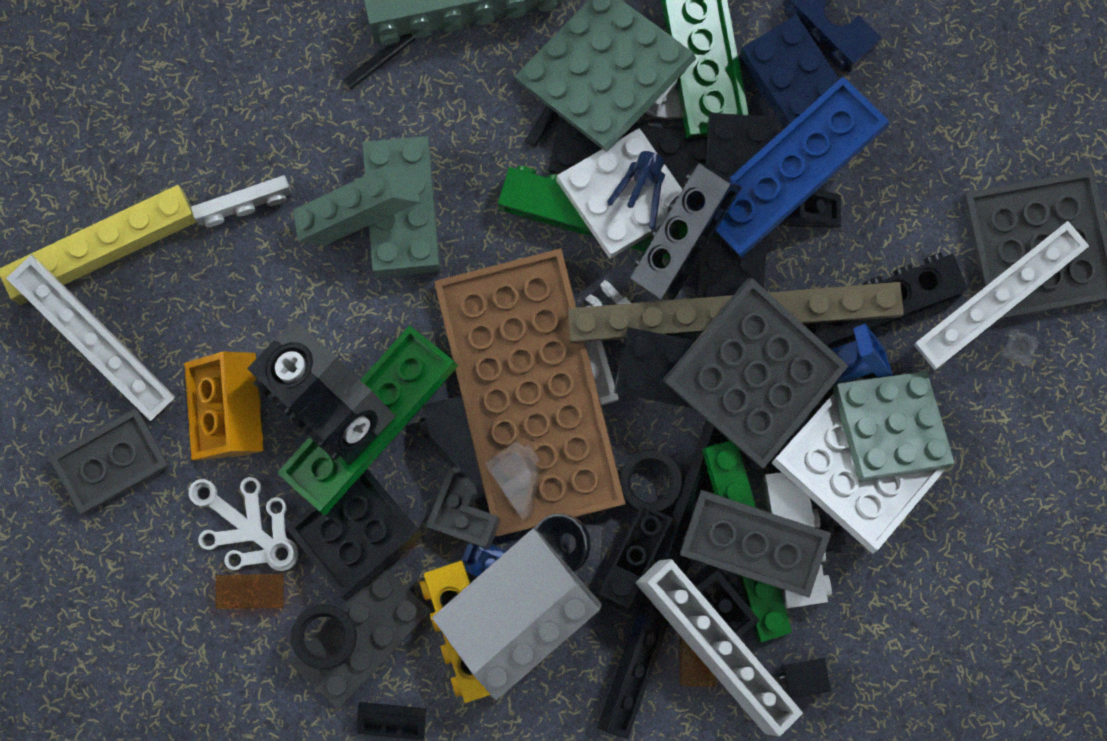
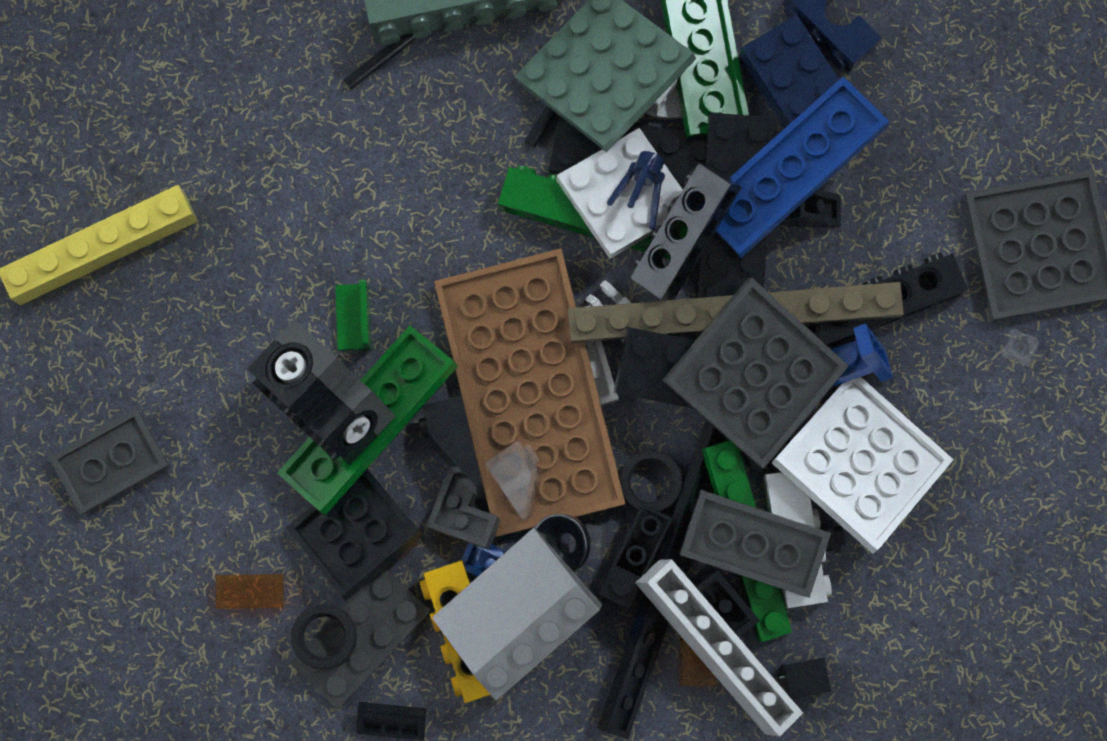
(90, 337): white plate -> none
(223, 406): light orange slope -> none
(242, 201): white plate -> none
(248, 528): white plant -> none
(353, 316): none -> green panel
(356, 205): sand green brick -> none
(409, 238): sand green brick -> none
(893, 426): sand green plate -> none
(1001, 295): white plate -> none

